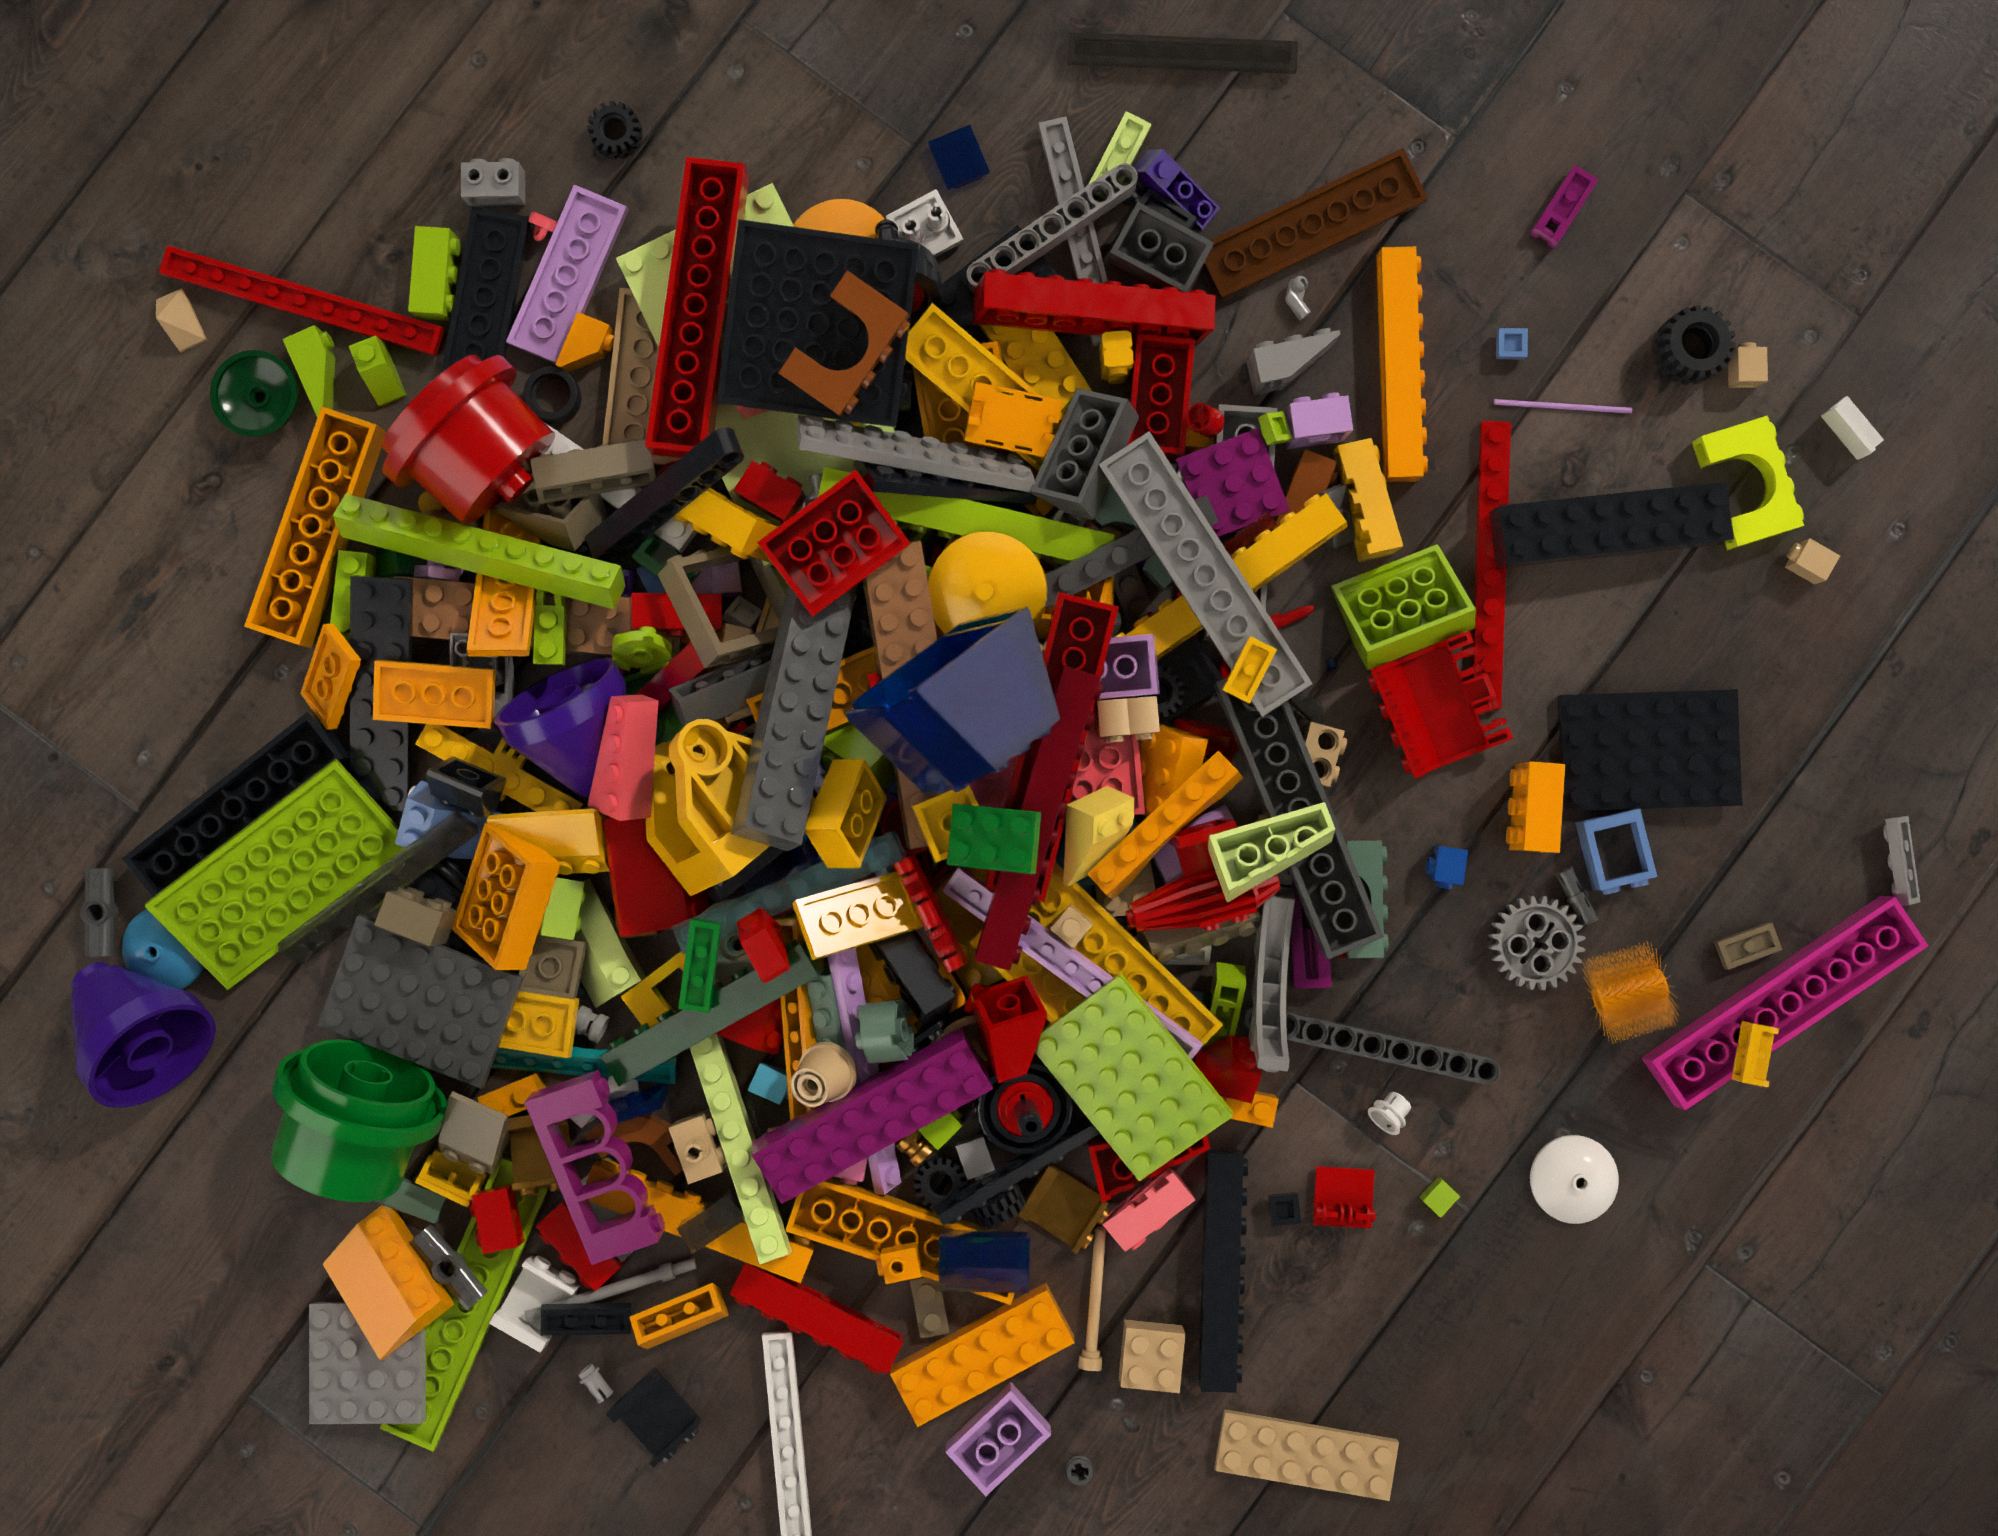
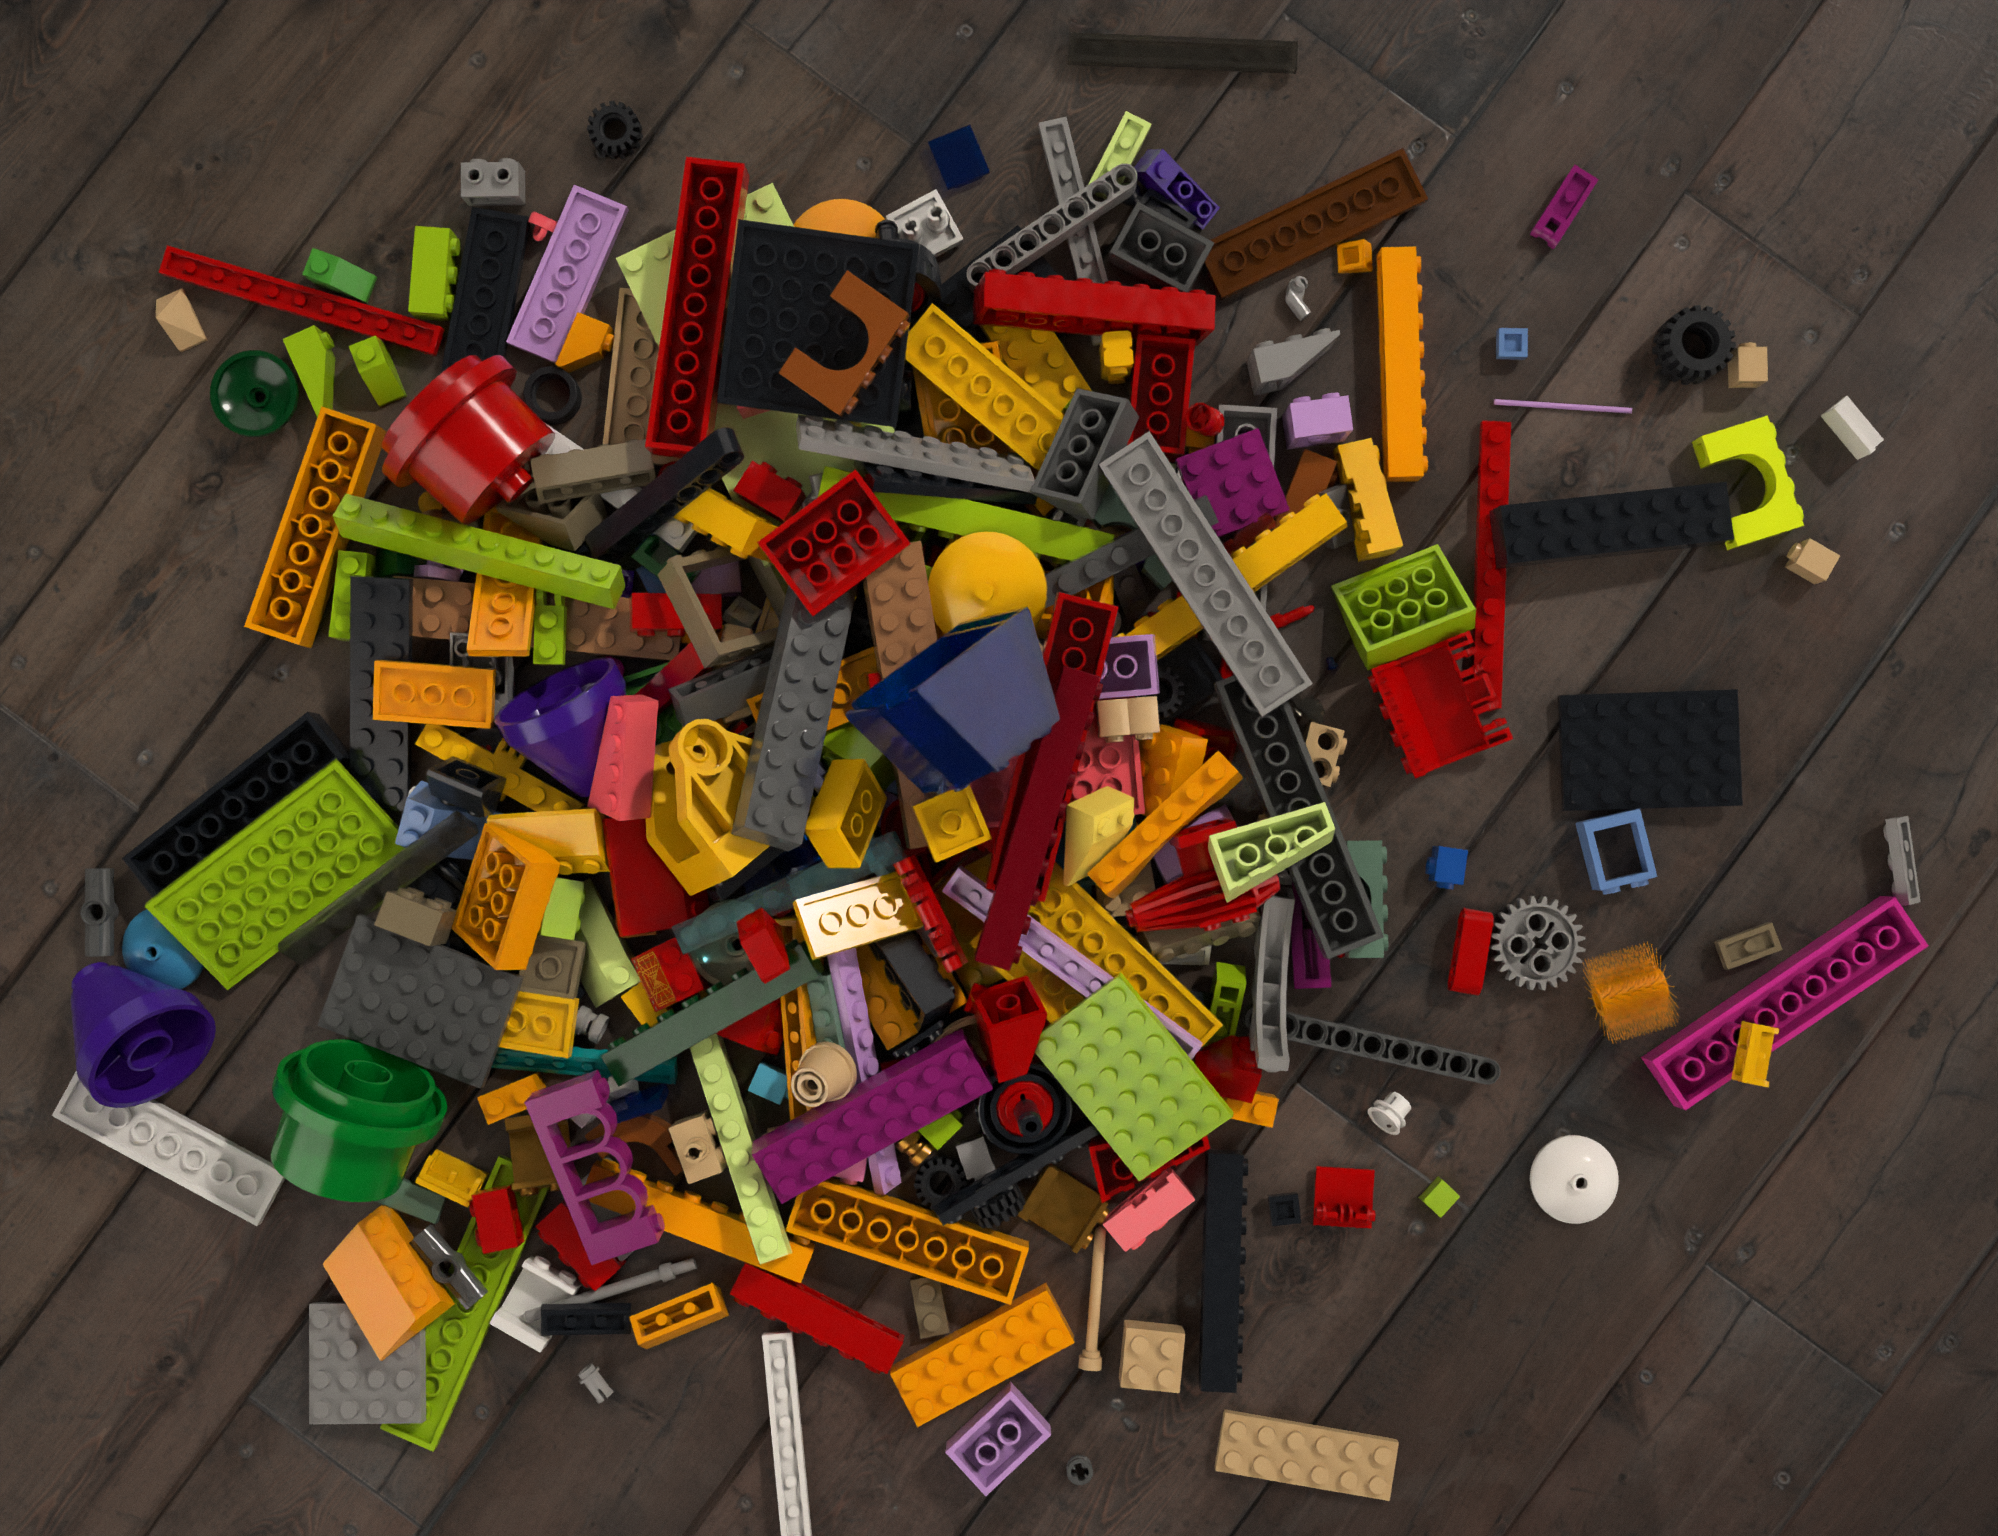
(177, 1150): none -> white plate
(330, 676): light orange plate -> none
(339, 275): none -> bright green slope
(473, 1134): dark tan slope -> none
(641, 650): lime plate -> none
(656, 1416): black panel -> none
(668, 974): none -> red slope
(700, 965): green plate -> none
(711, 1221): clear smoke brick -> none
(885, 1031): sand green brick -> none
(899, 1263): light orange brick -> none
(984, 1261): clear blue slope -> none
(994, 838): green plate -> none
(1012, 419): light orange piece -> none
(1072, 925): tan brick -> none
(1249, 669): yellow plate -> none
(1275, 428): lime plate -> none
(1354, 257): none -> light orange slope
(1470, 951): none -> red beam
(1536, 807): light orange brick -> none
(1576, 896): dark grey pin -> none

